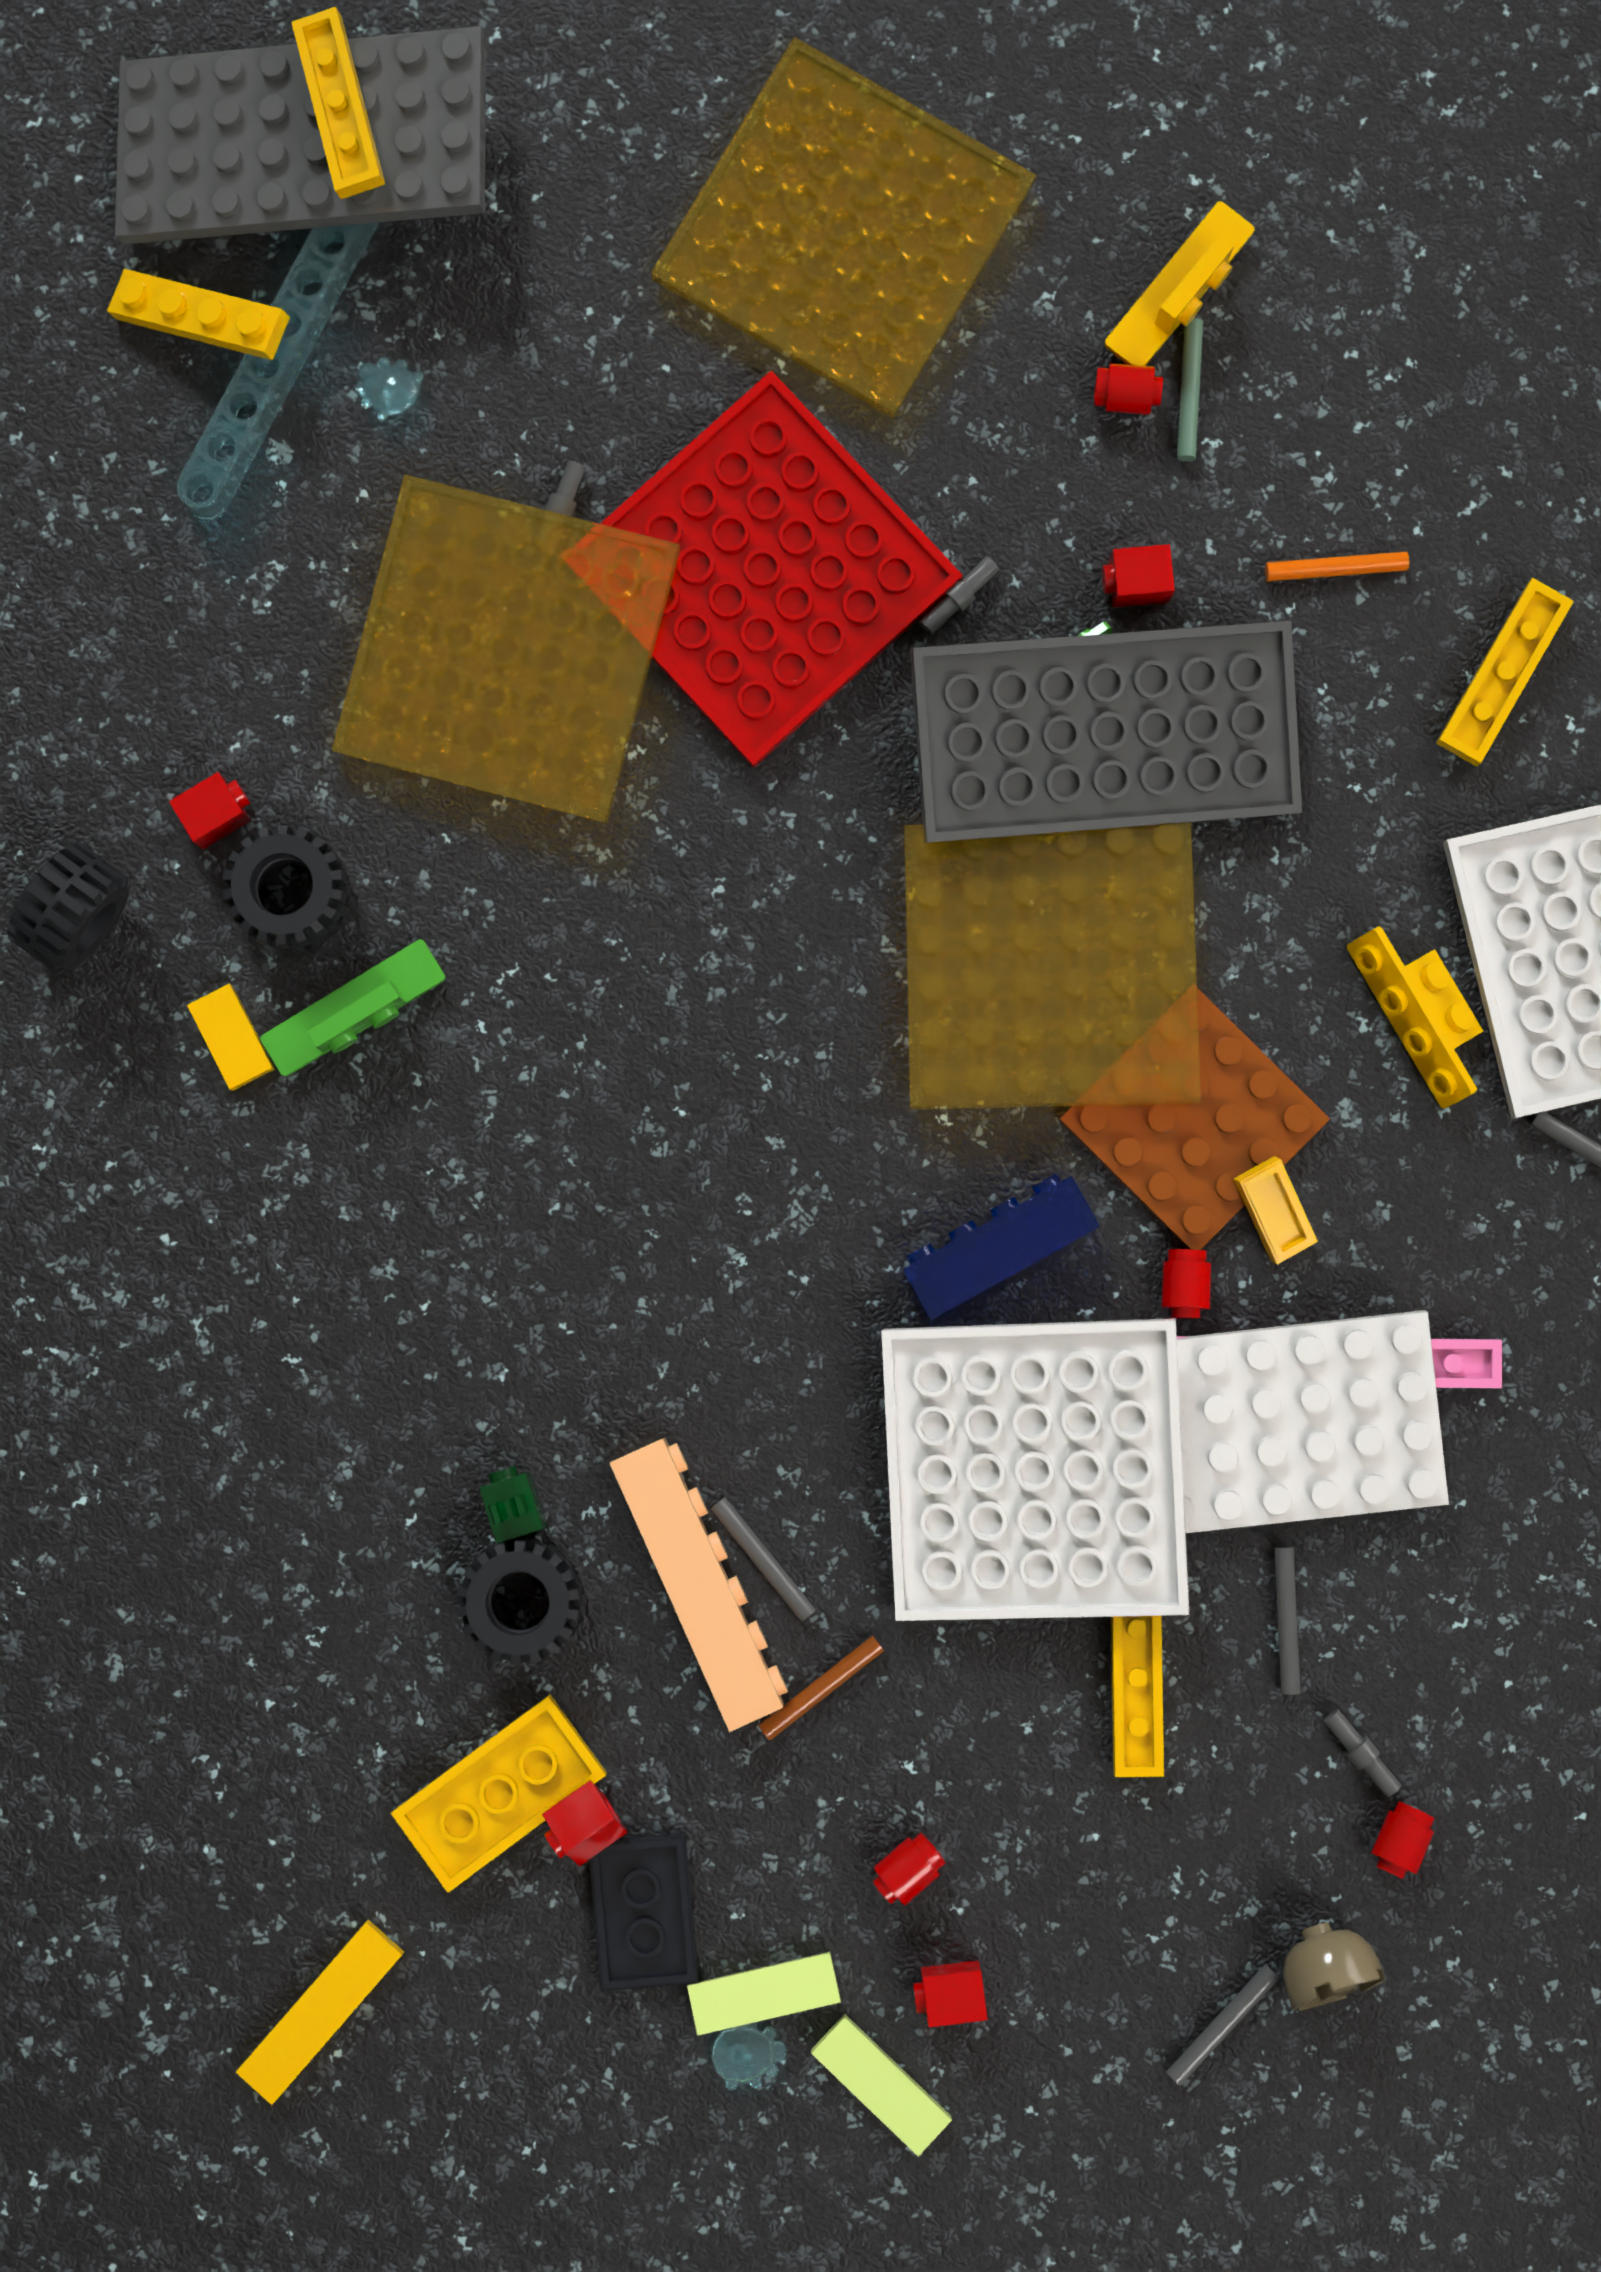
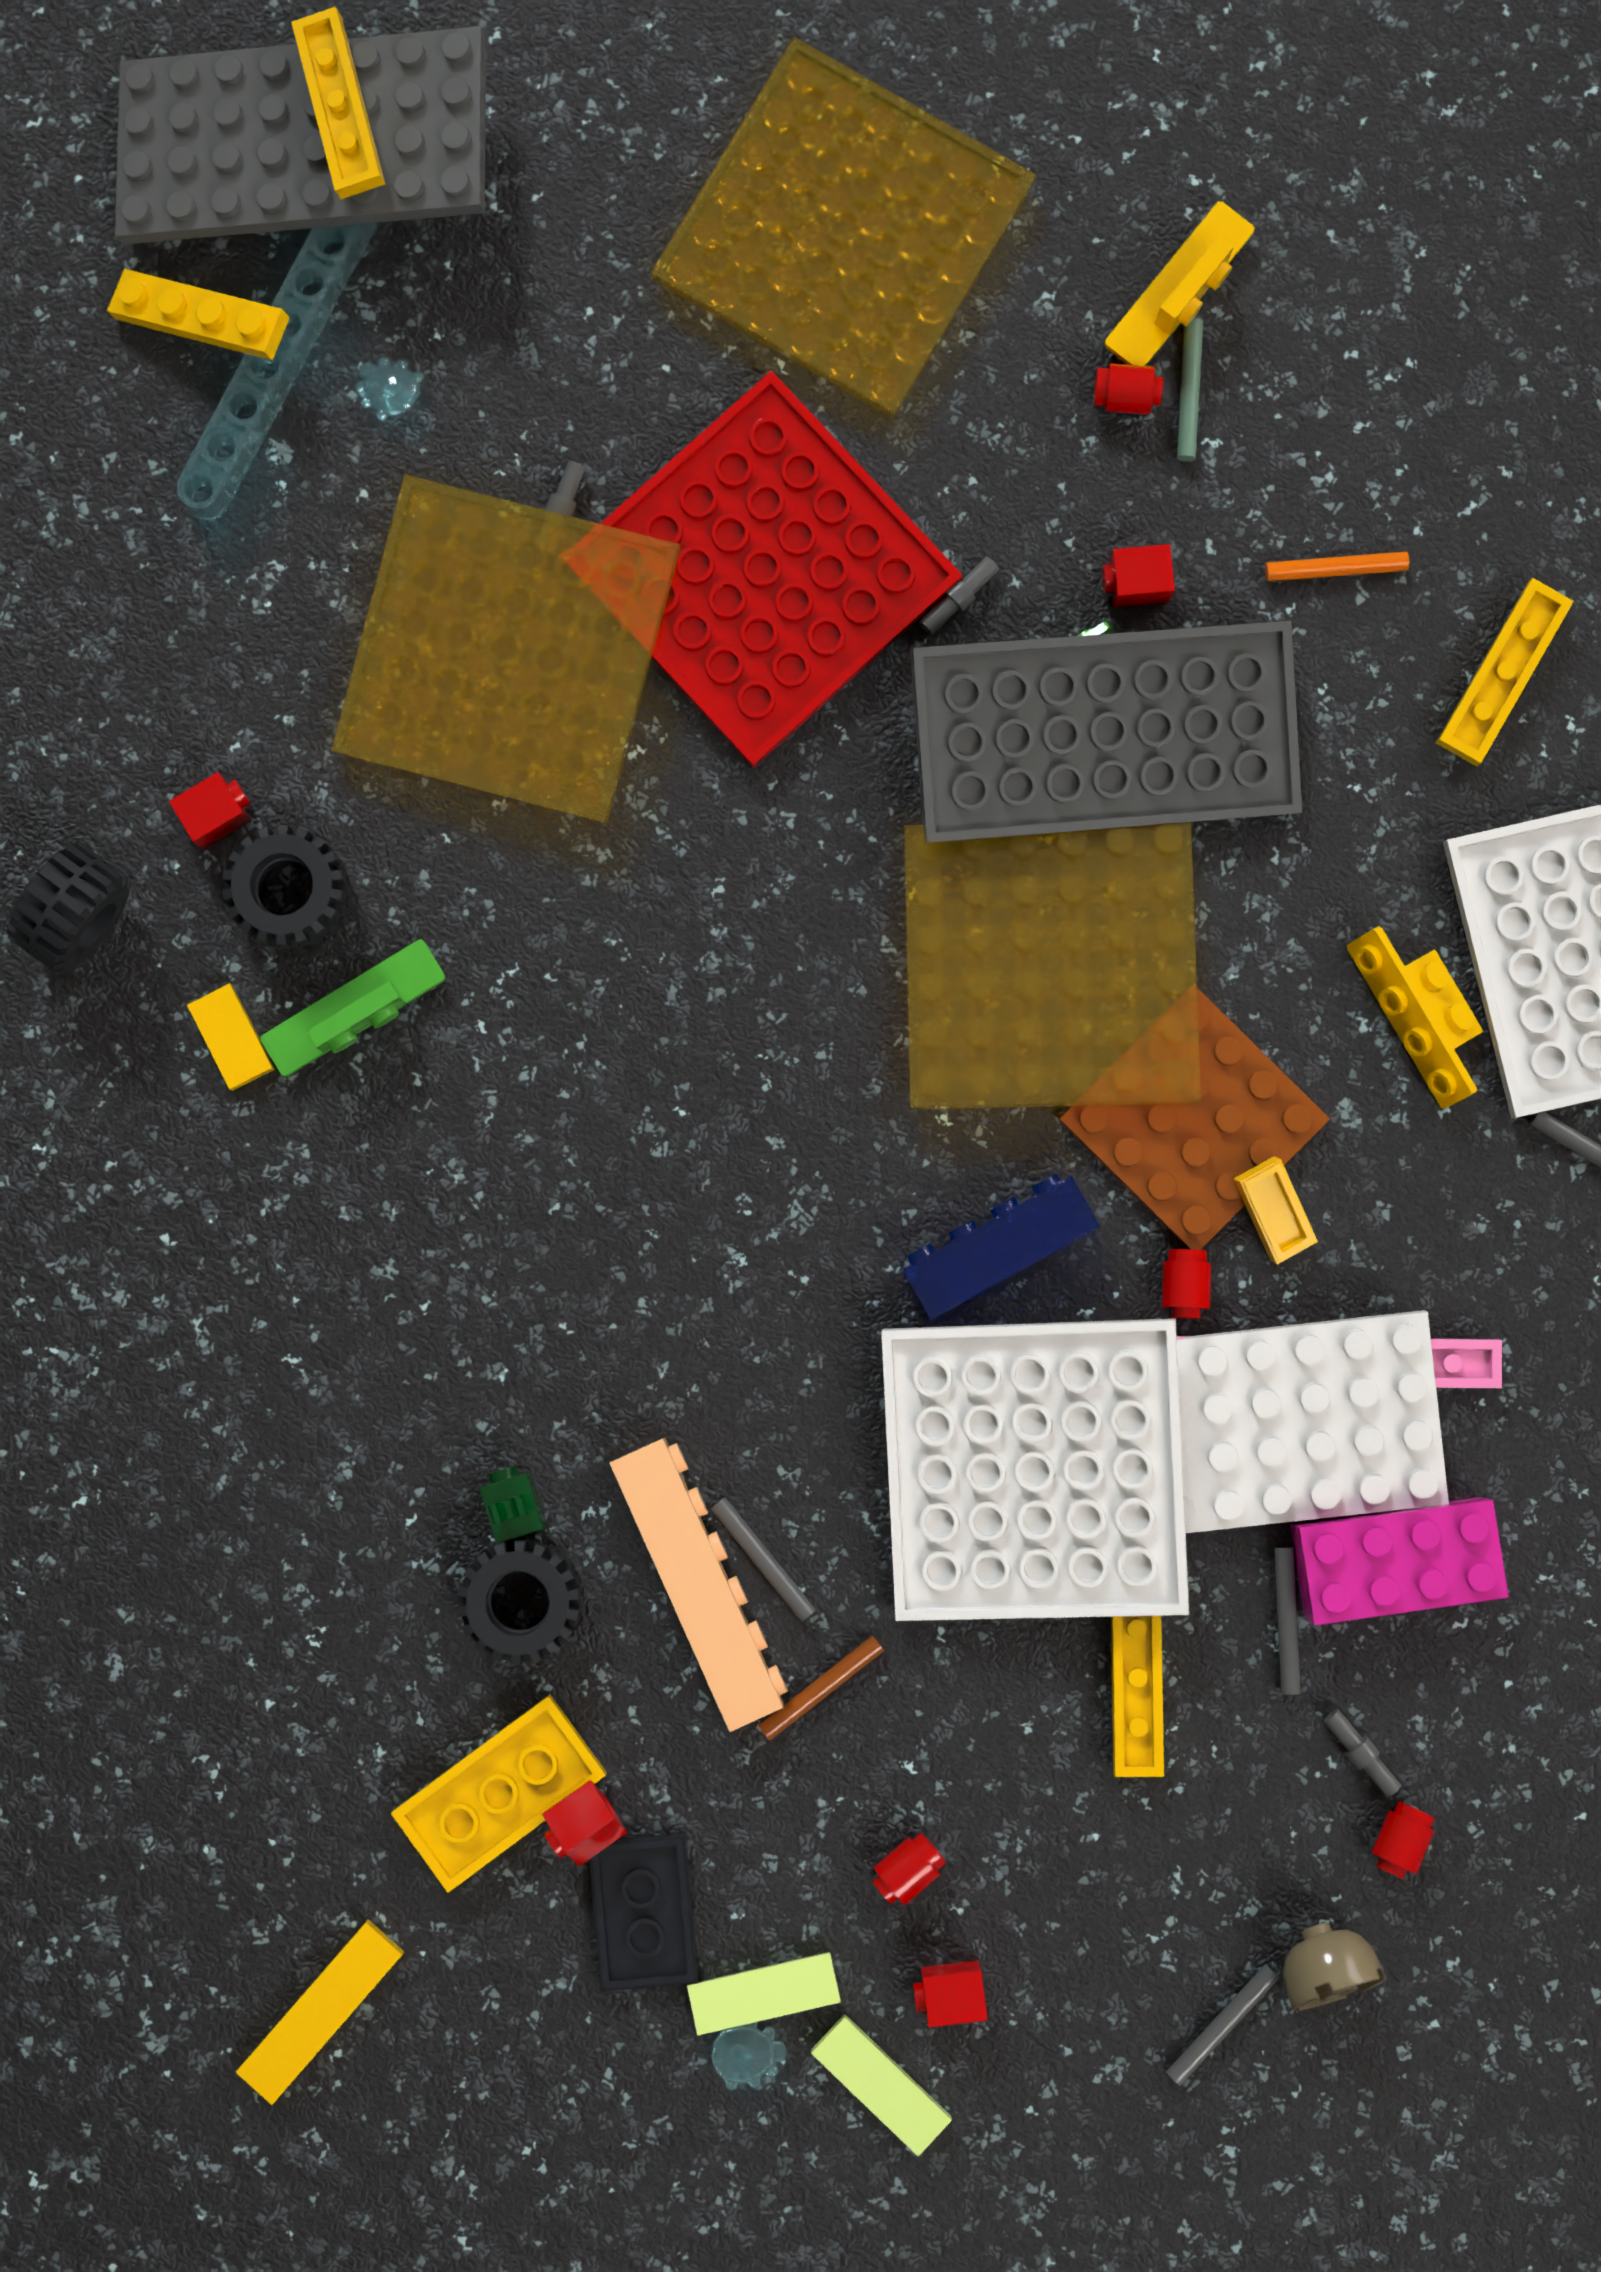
(1399, 1561): none -> dark pink brick

